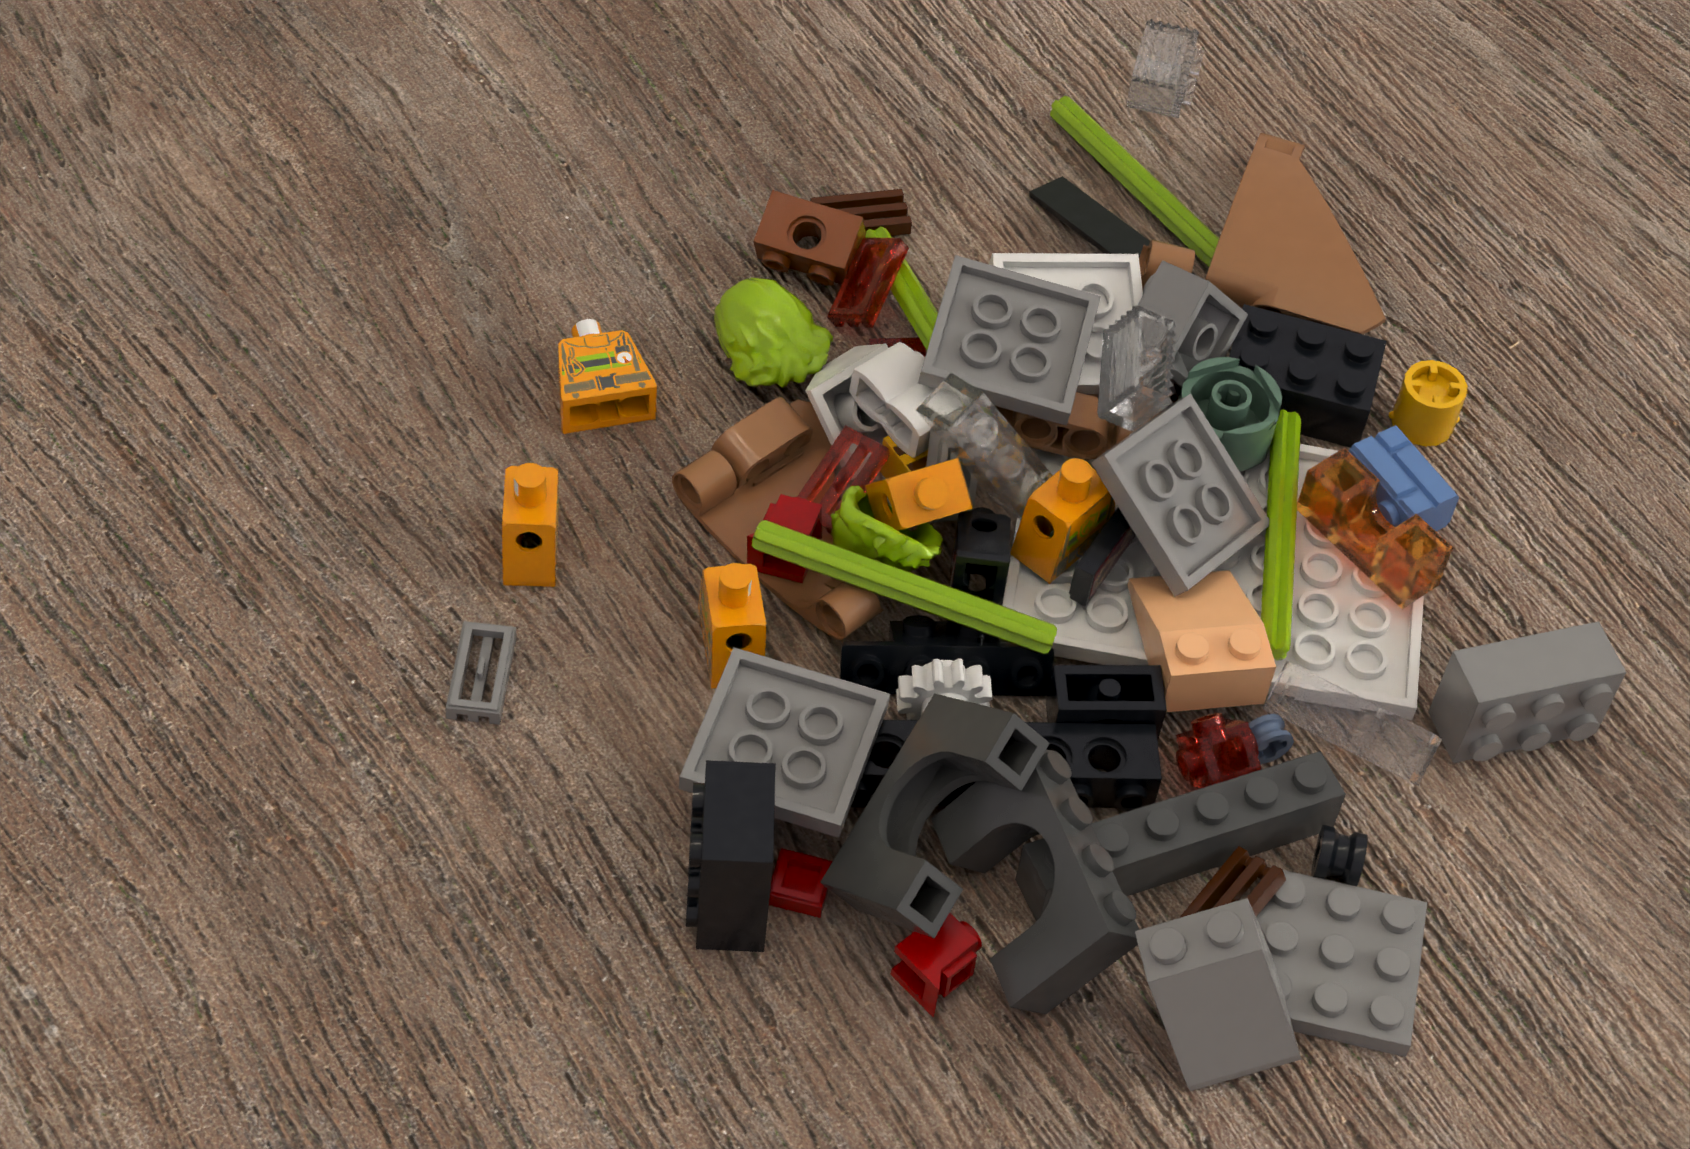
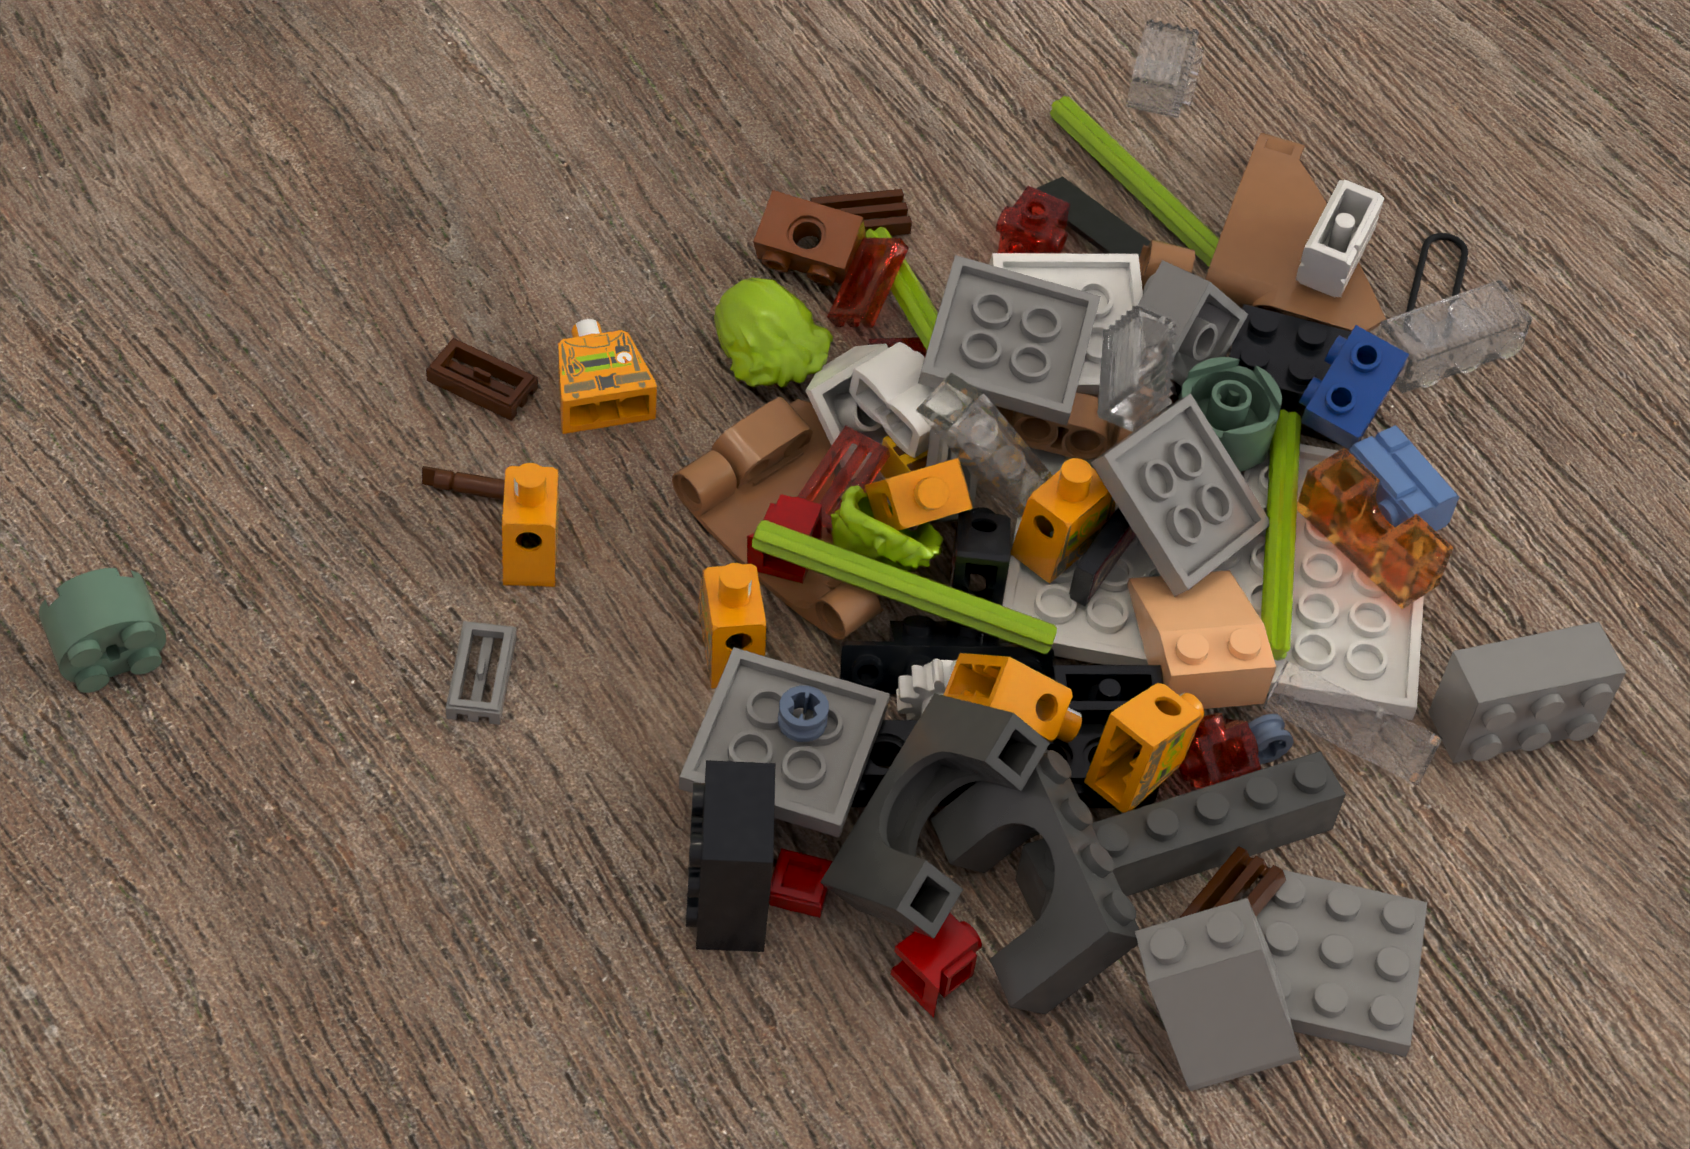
(103, 628): none -> sand green brick
(463, 482): none -> reddish brown wheel
(477, 383): none -> reddish brown tile
(806, 698): none -> sand blue bush
(1018, 689): none -> light orange torso
(1033, 224): none -> clear red brick
(1156, 725): none -> light orange torso
(1339, 238): none -> white brick
(1339, 855): black wheel -> none
(1353, 387): none -> blue brick
(1421, 263): none -> black piece
(1429, 402): yellow piece -> none
(1457, 334): none -> clear brick

